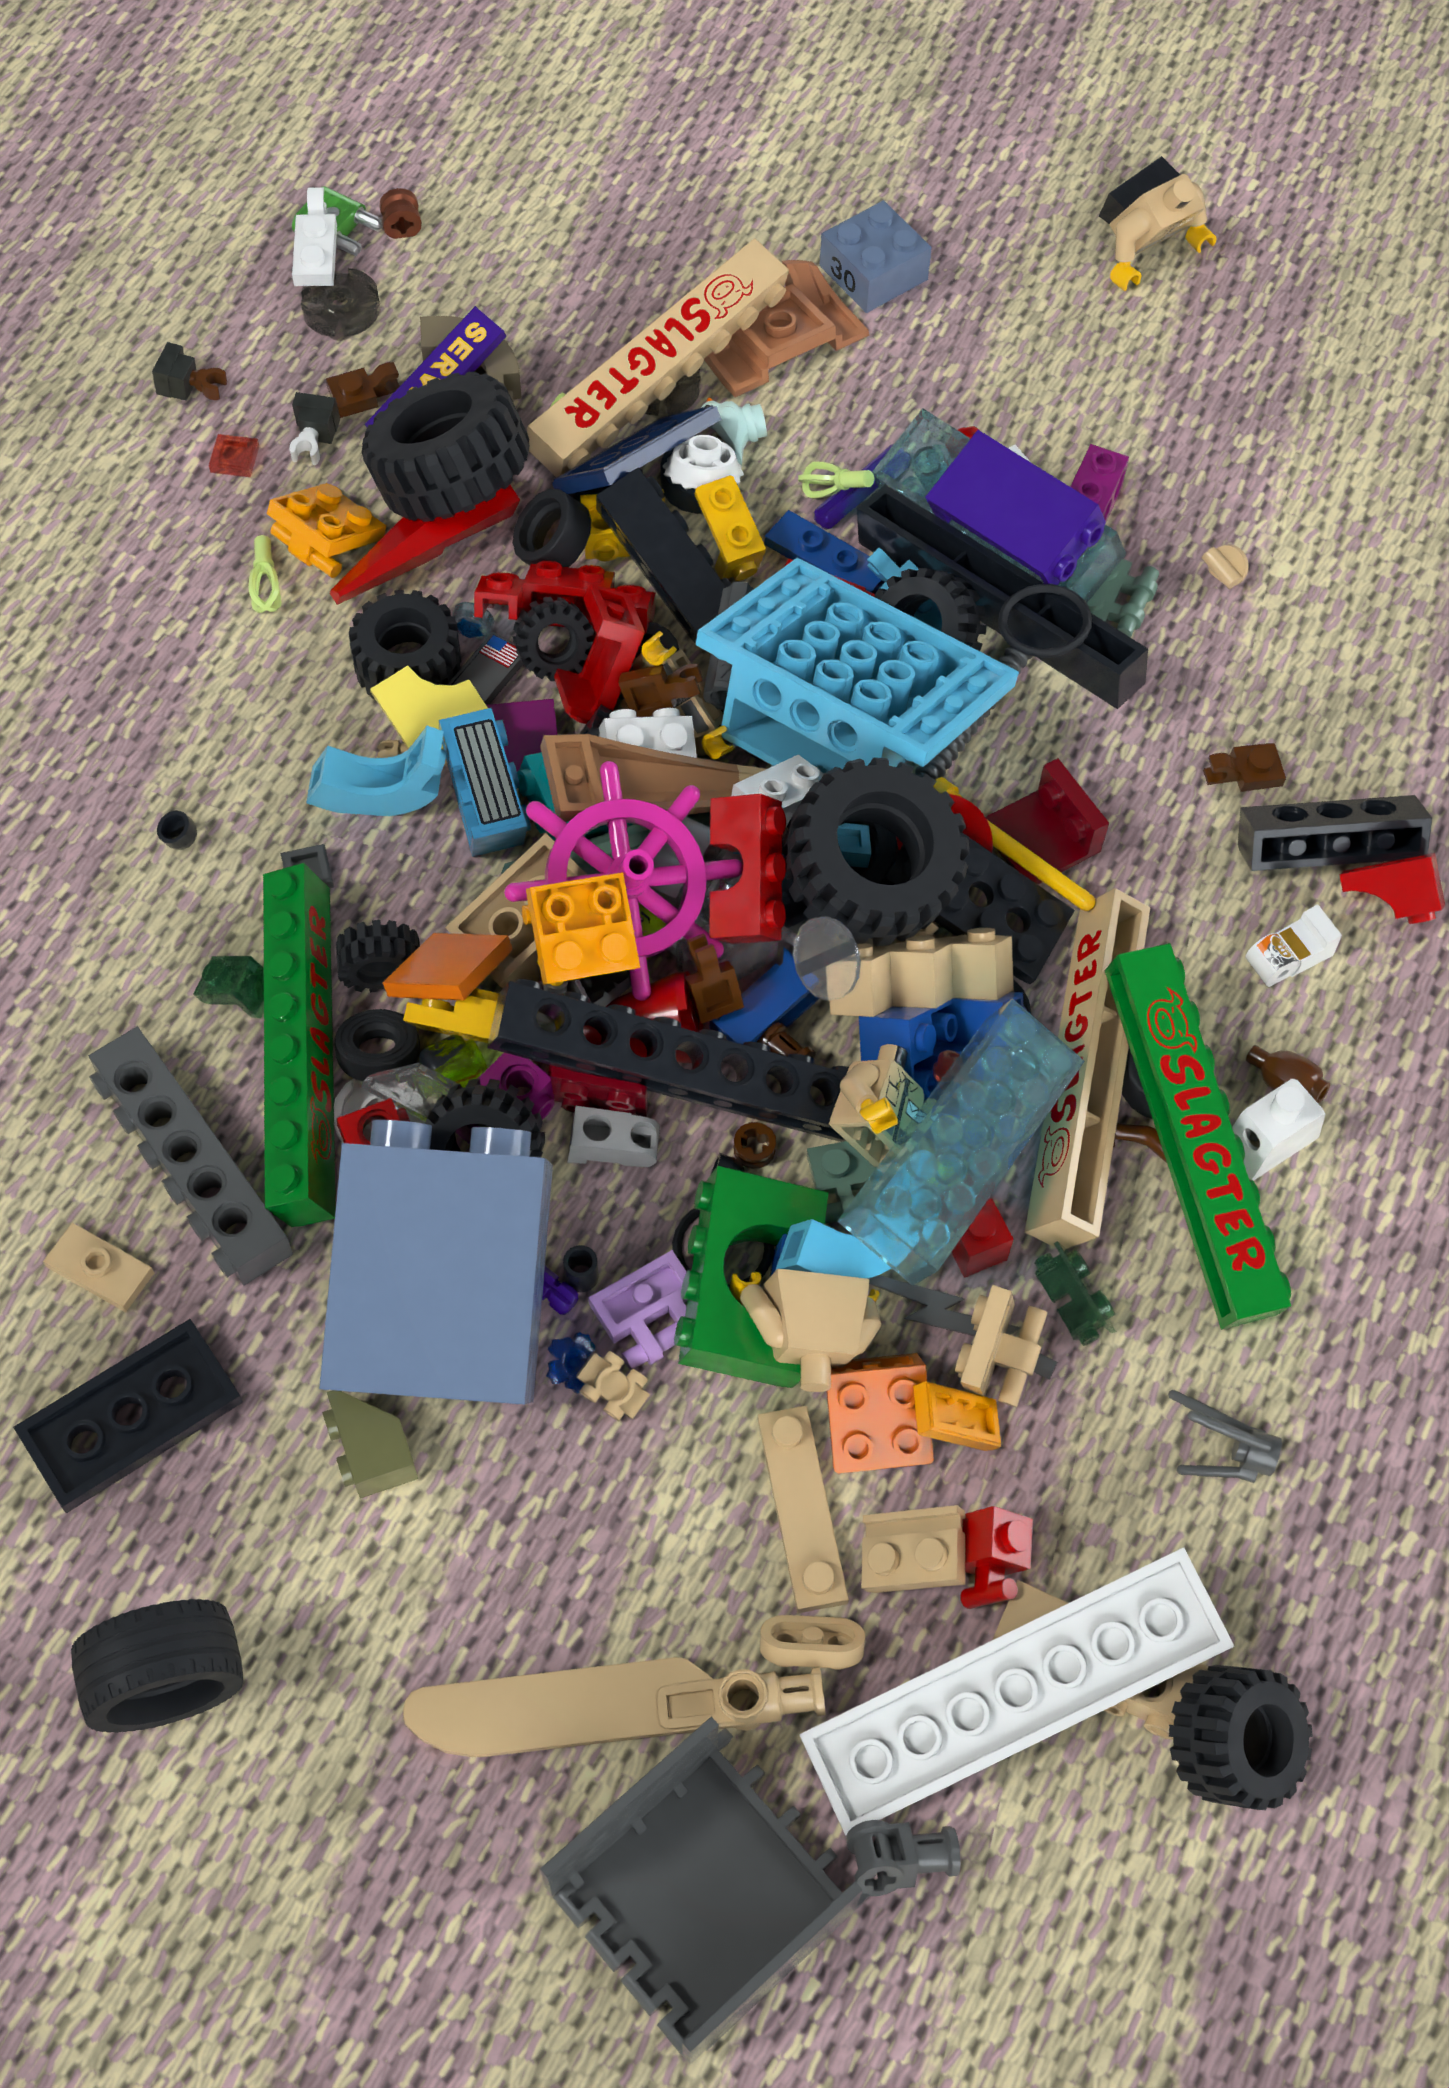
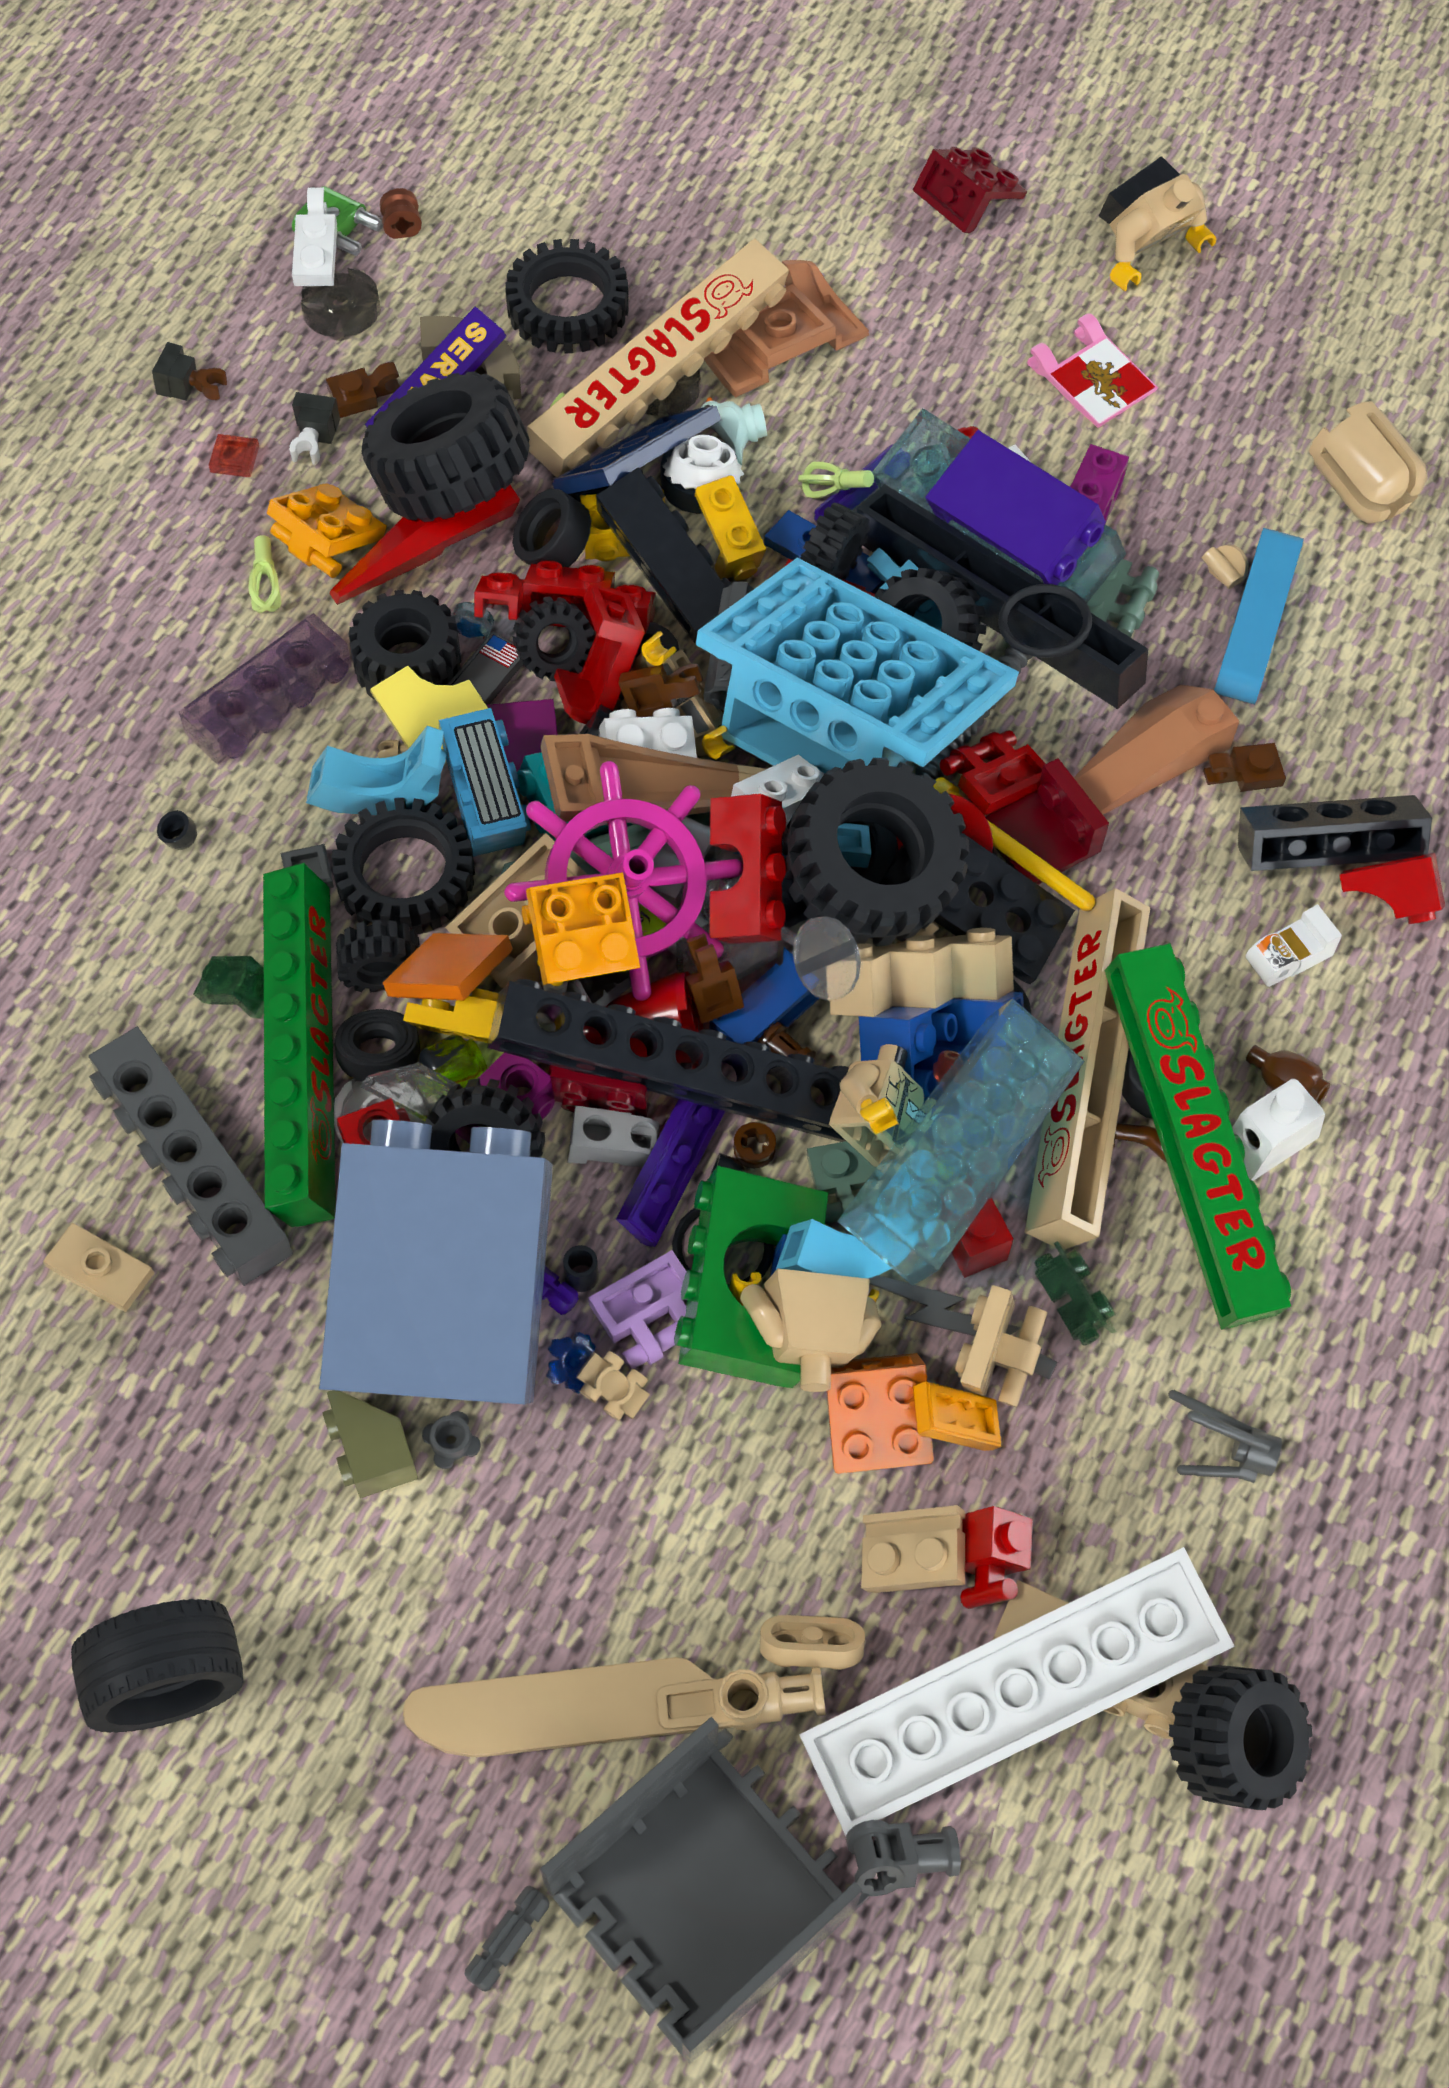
(126, 1448): black plate -> none
(288, 669): none -> clear purple brick
(404, 823): none -> black tyre
(451, 1425): none -> dark grey plate
(507, 1938): none -> dark grey axle
(564, 262): none -> black tyre
(668, 1170): none -> dark purple tile
(802, 1509): tan plate -> none
(836, 540): none -> black tyre
(875, 256): sand blue brick -> none
(963, 184): none -> dark red bracket
(1000, 781): none -> red plate
(1097, 378): none -> flag
(1158, 745): none -> nougat wedge
(1258, 616): none -> dark azure beam
(1369, 464): none -> tan cylinder

